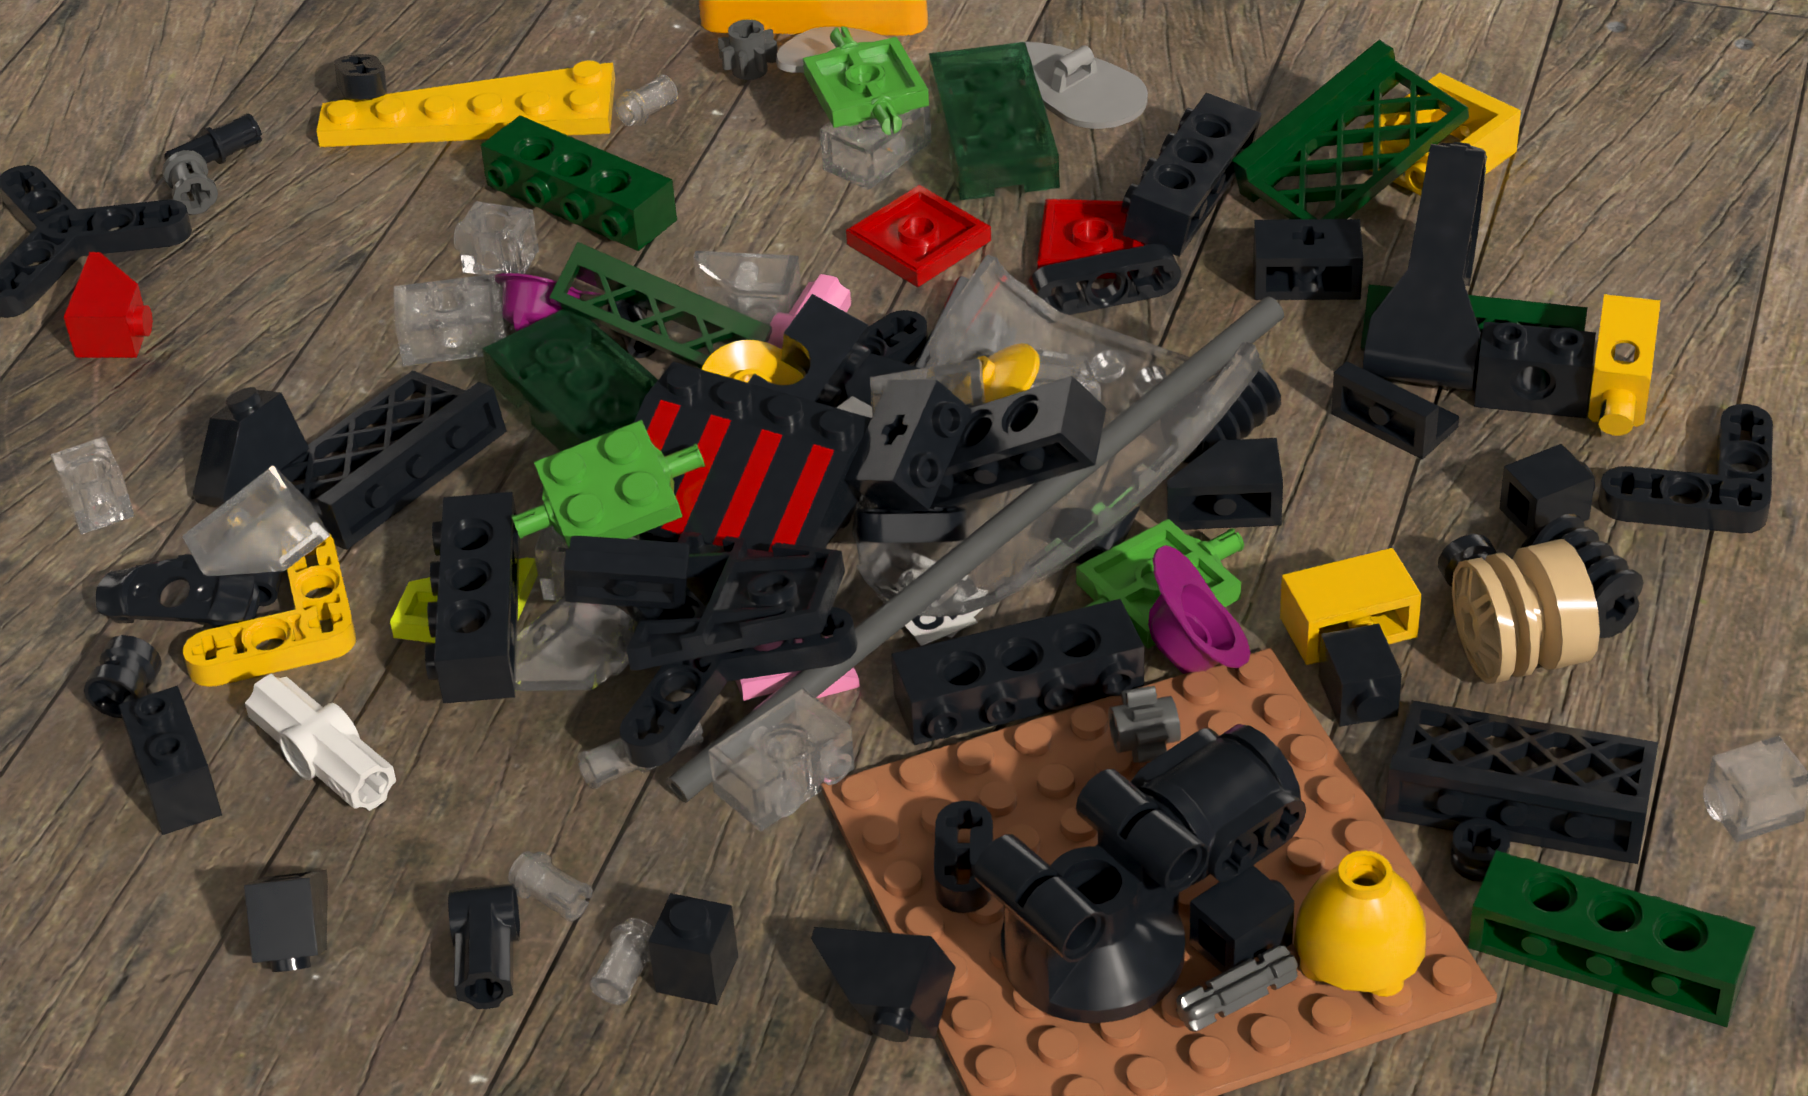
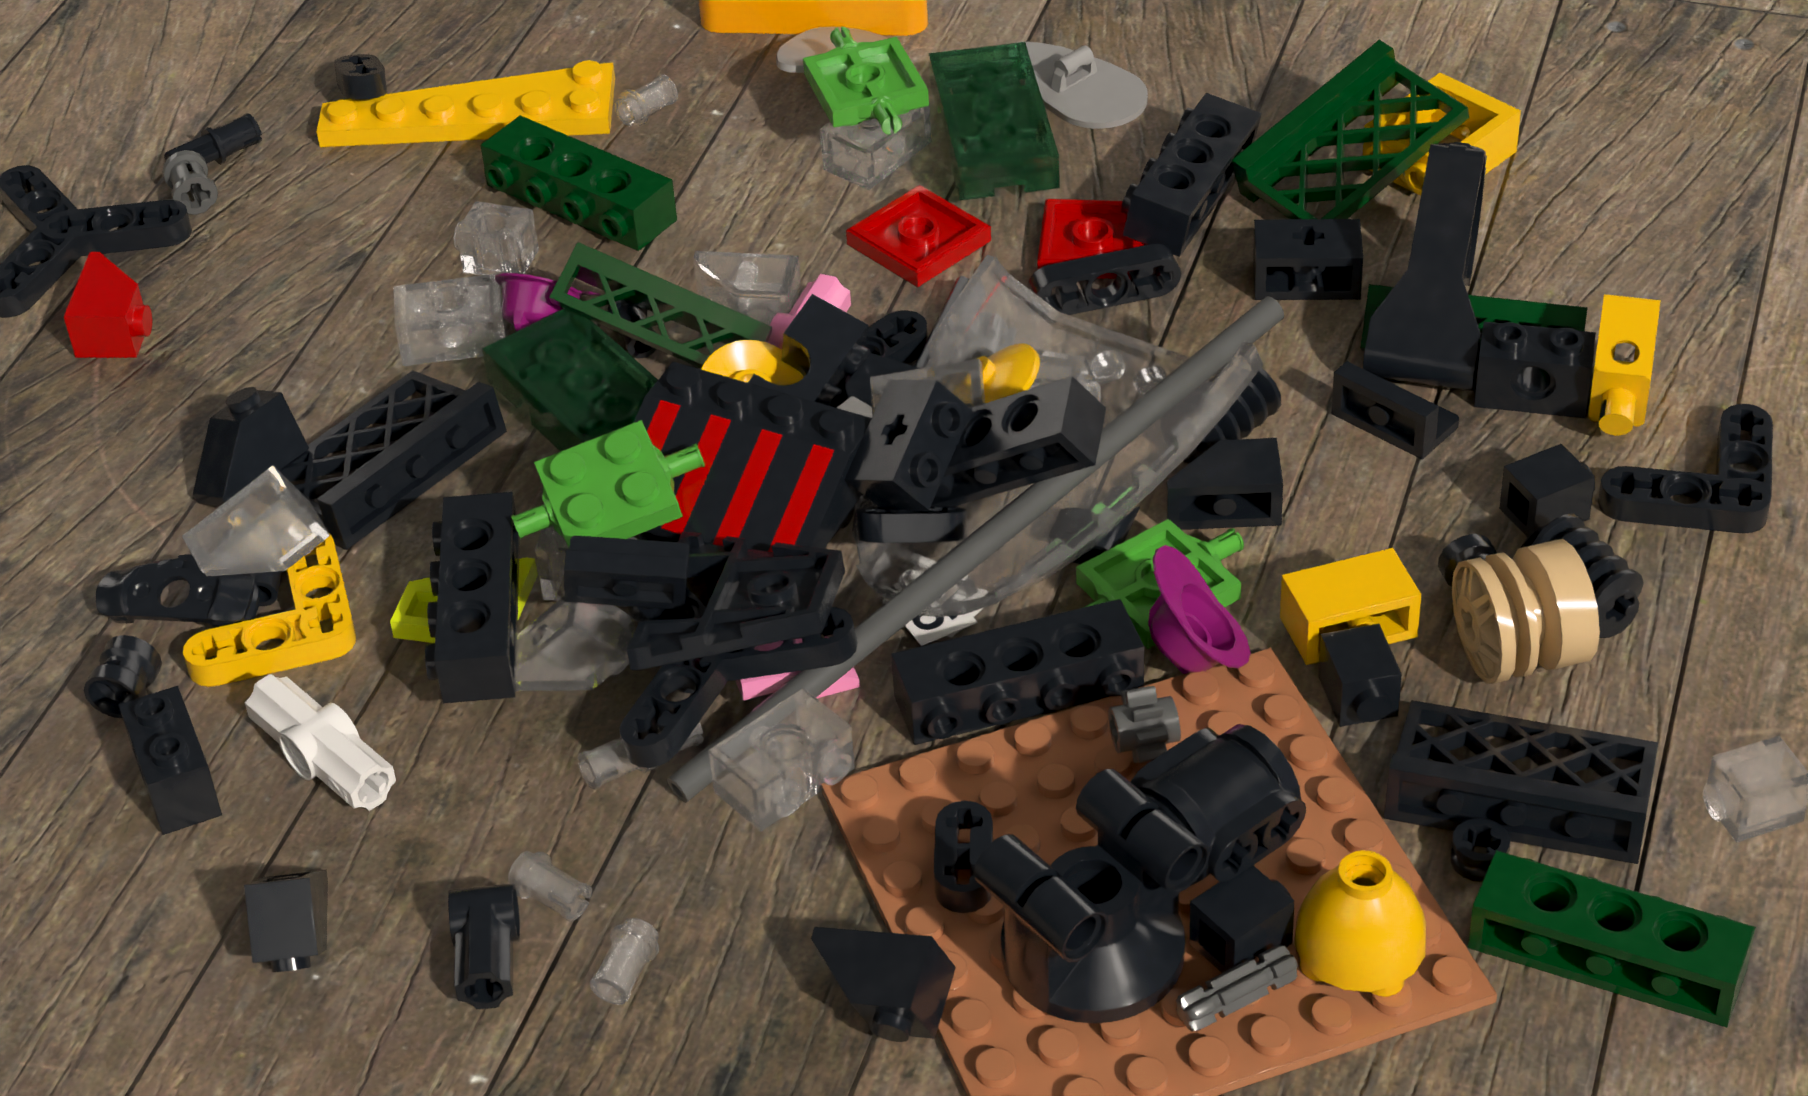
(92, 485): clear brick -> none
(693, 948): black brick -> none
(747, 49): dark grey gear -> none

